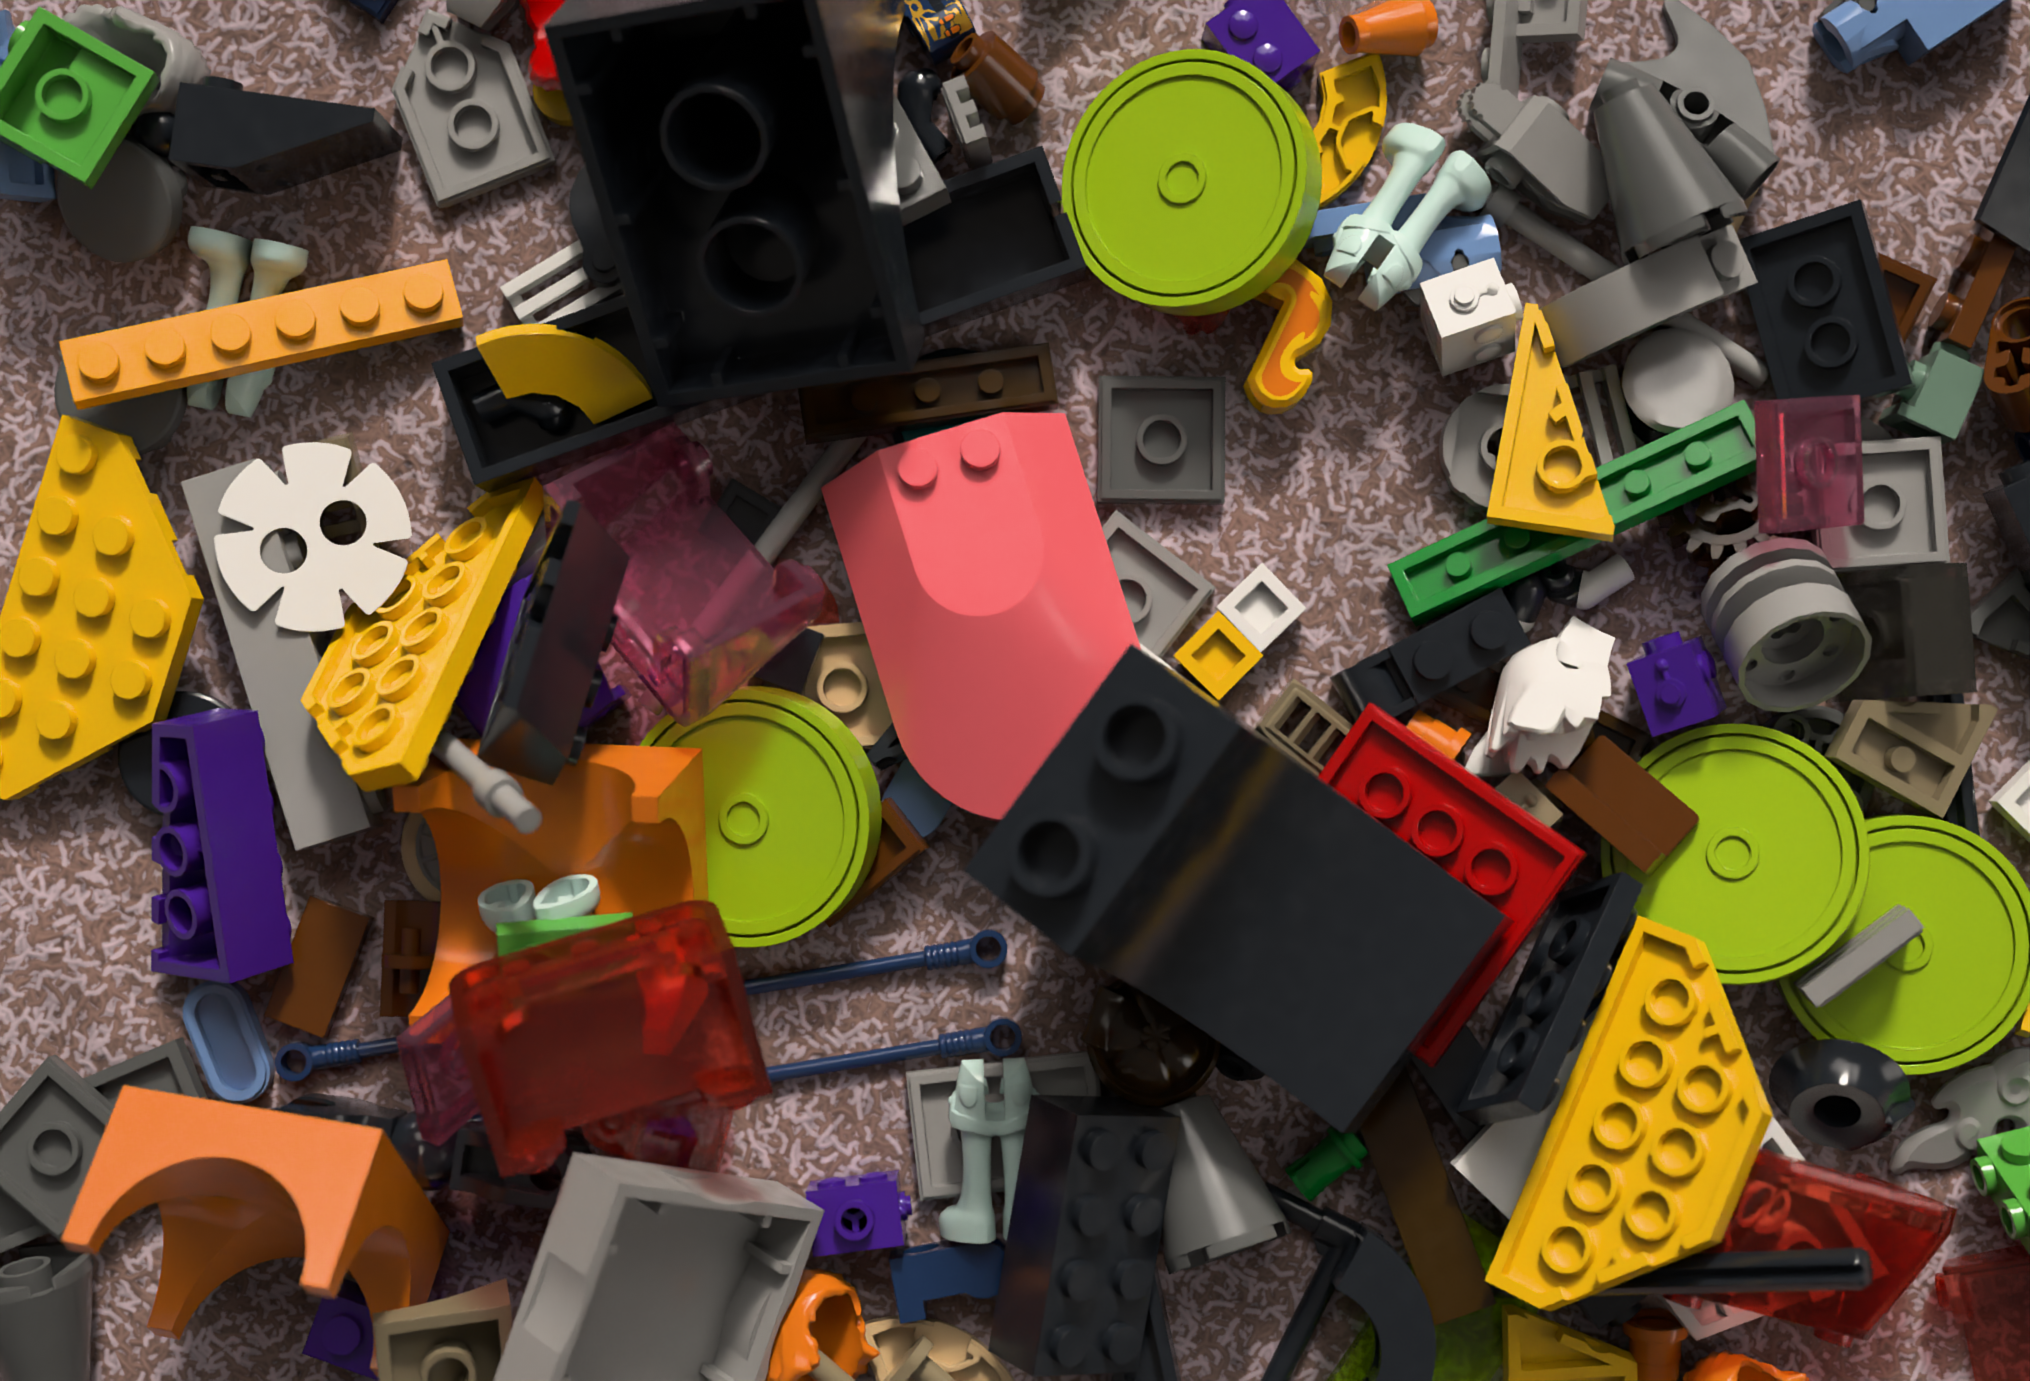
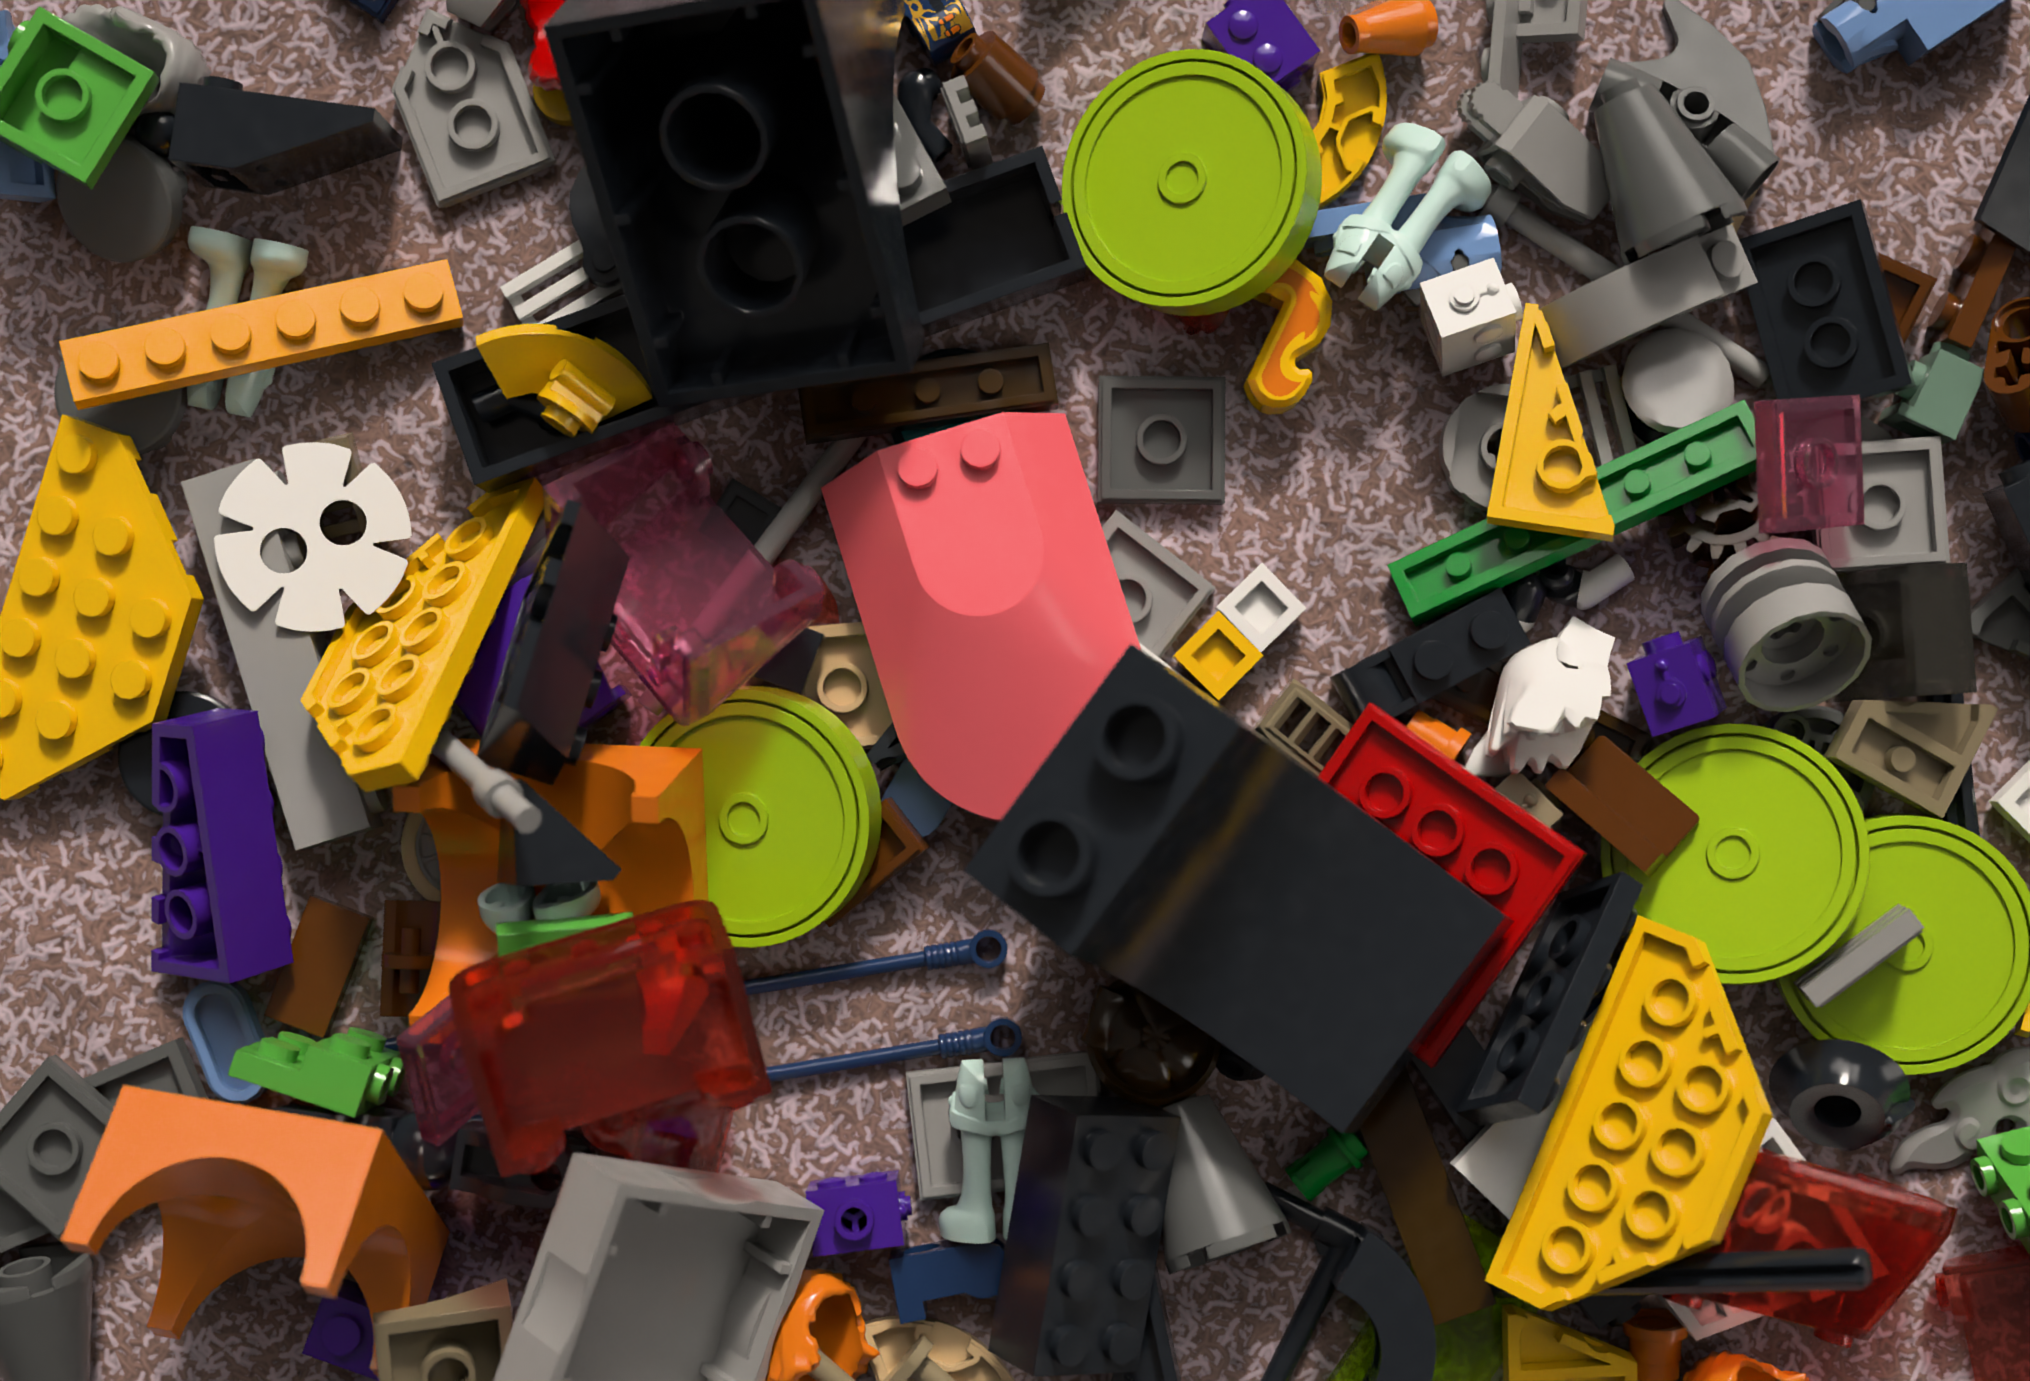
(337, 1073): none -> bright green plate
(551, 852): none -> black slope
(573, 400): none -> yellow plate

